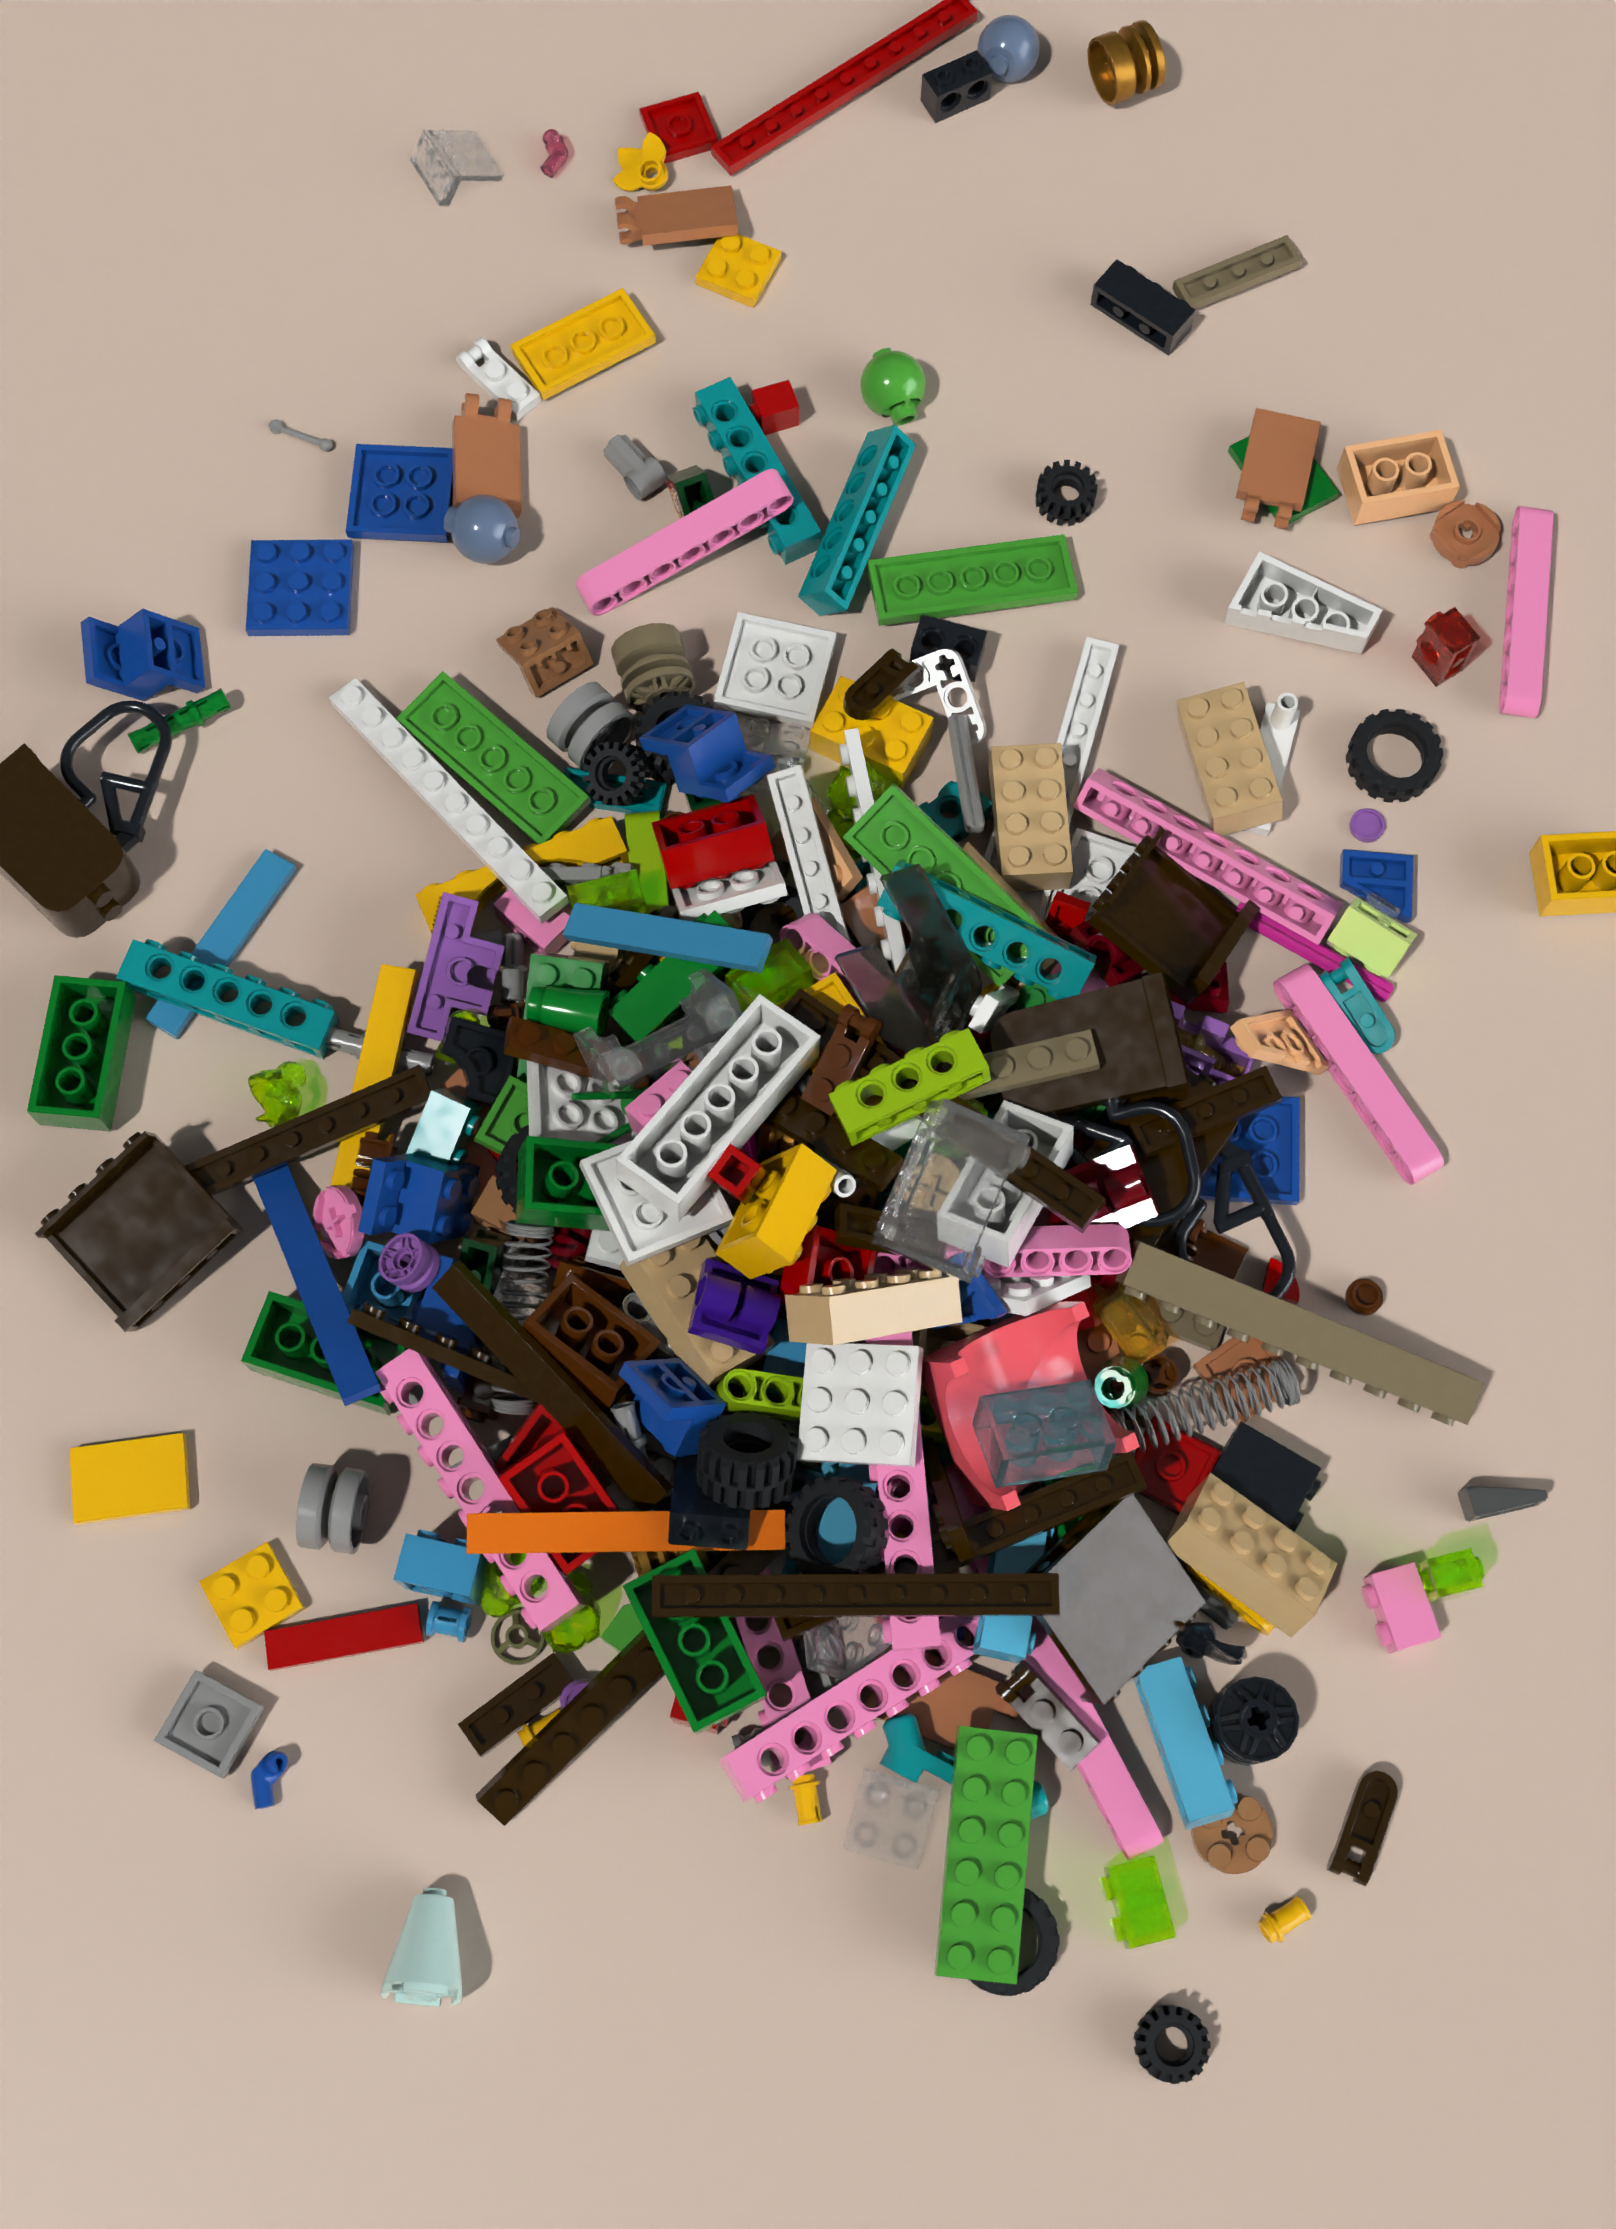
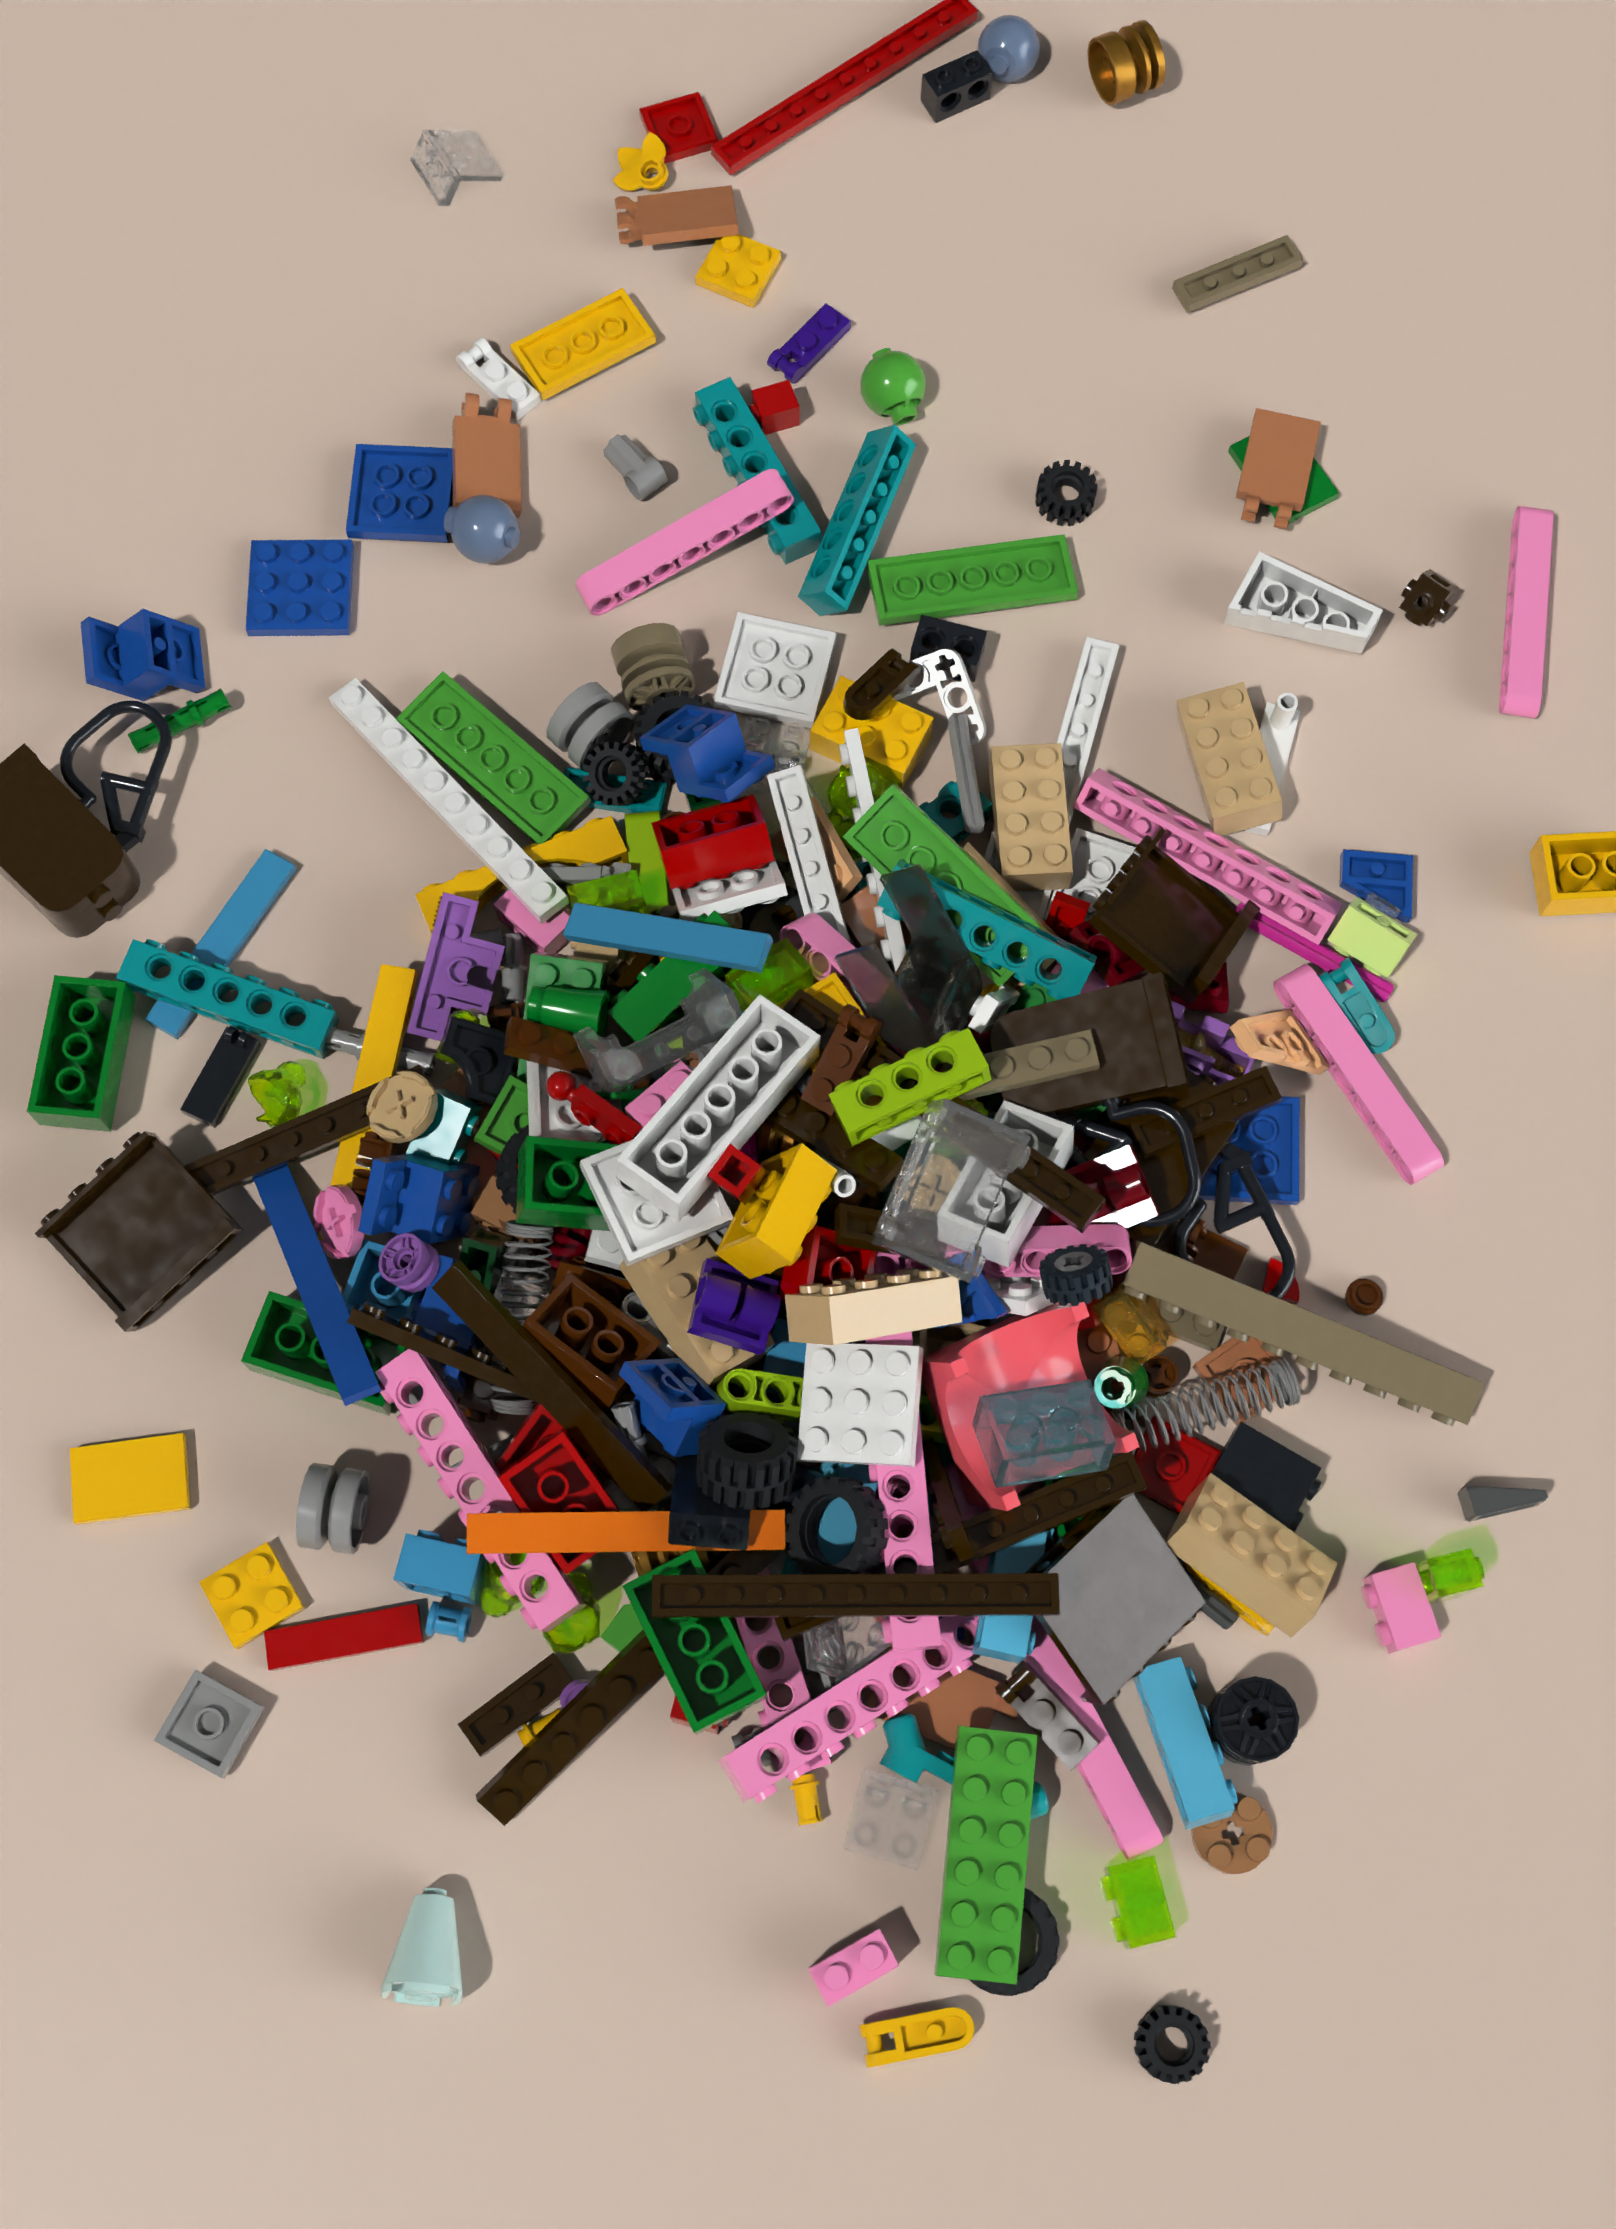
(220, 1076): none -> black hinge
(265, 1775): blue arm -> none
(276, 428): light grey hinge -> none
(402, 1107): none -> tan tile
(507, 1644): olive piece -> none
(546, 650): medium nougat bracket -> none
(556, 150): clear pink arm -> none
(592, 1109): none -> red plate
(689, 489): dark green slope -> none
(809, 343): none -> dark purple plate
(853, 1967): none -> bright pink brick
(918, 2035): none -> yellow plate
(1076, 1275): none -> black wheel
(1142, 307): black brick -> none
(1199, 1641): black plate -> none
(1283, 1920): yellow pin -> none
(1364, 1826): dark brown plate -> none
(1367, 825): medium lavender piece -> none
(1397, 477): light nougat brick -> none
(1403, 725): black tyre -> none
(1436, 591): none -> dark brown brick
(1445, 646): clear red brick -> none
(1464, 550): nougat plate -> none

